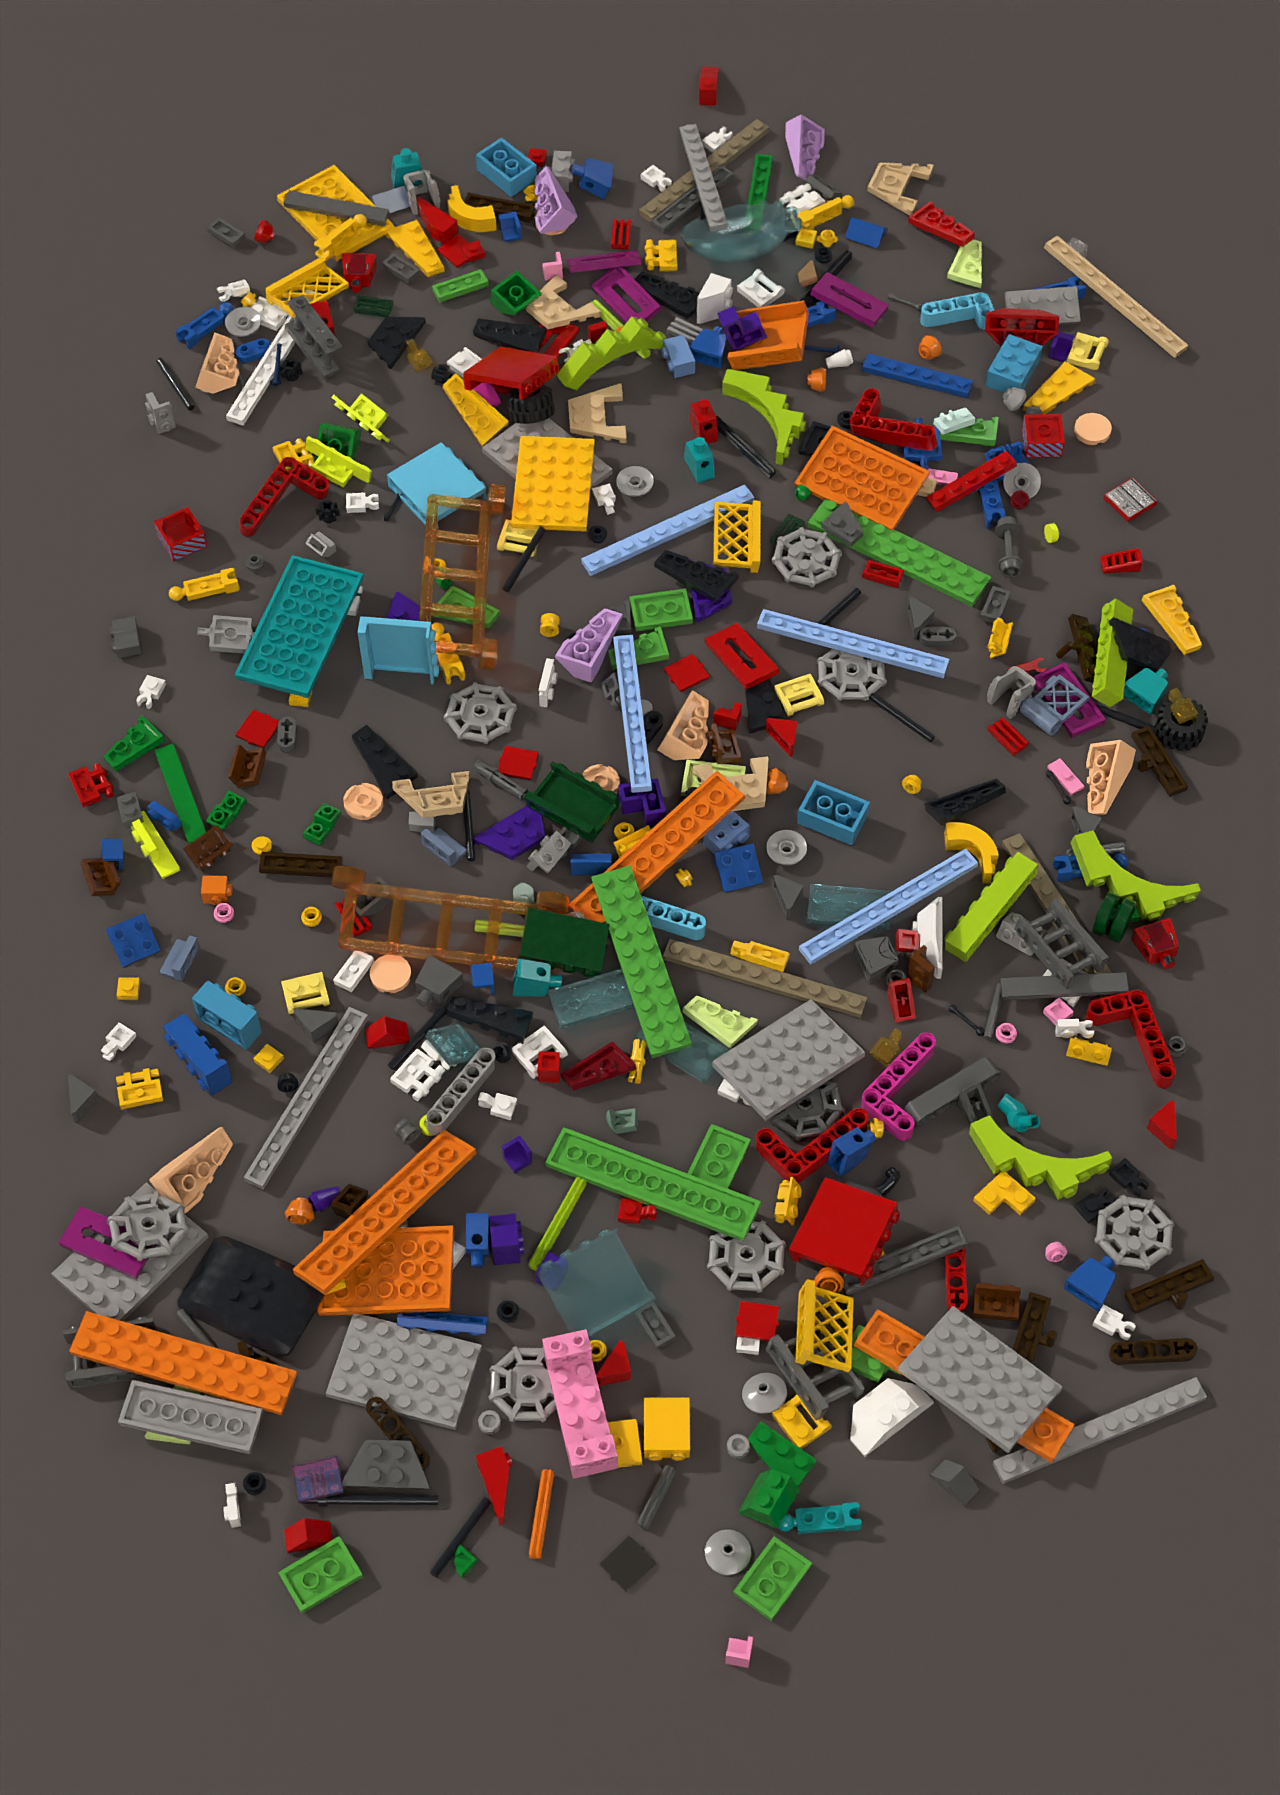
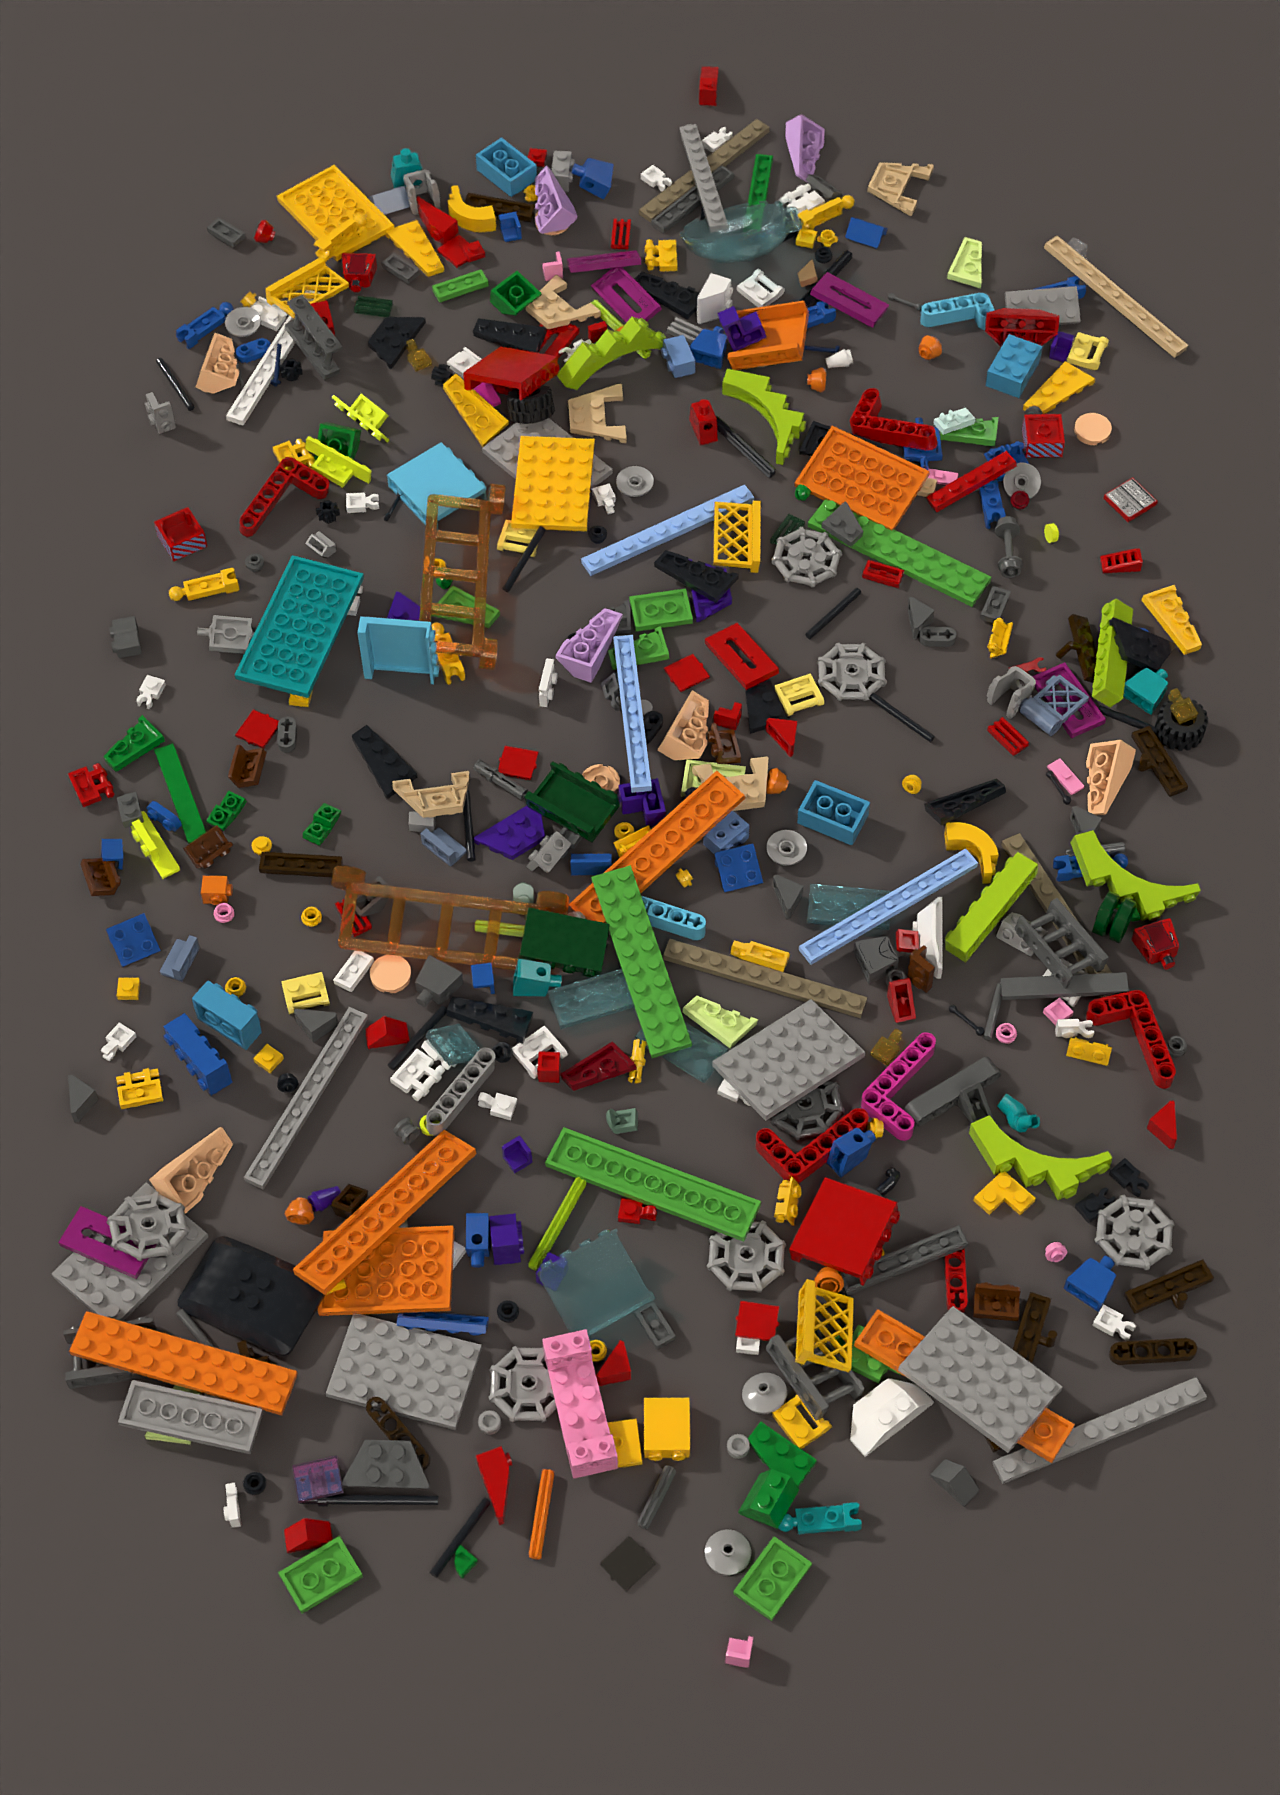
(236, 289): white plate -> none
(335, 207): dark grey tile -> none
(363, 801): light nougat tile -> none
(481, 722): light grey plate -> none
(549, 625): yellow wheel -> none
(698, 453): teal torso -> none
(719, 1156): bright green plate -> none
(844, 419): black plate -> none
(853, 643): light blue plate -> none
(917, 375): blue plate -> none
(937, 223): red wing -> none
(1014, 398): light grey cone -> none

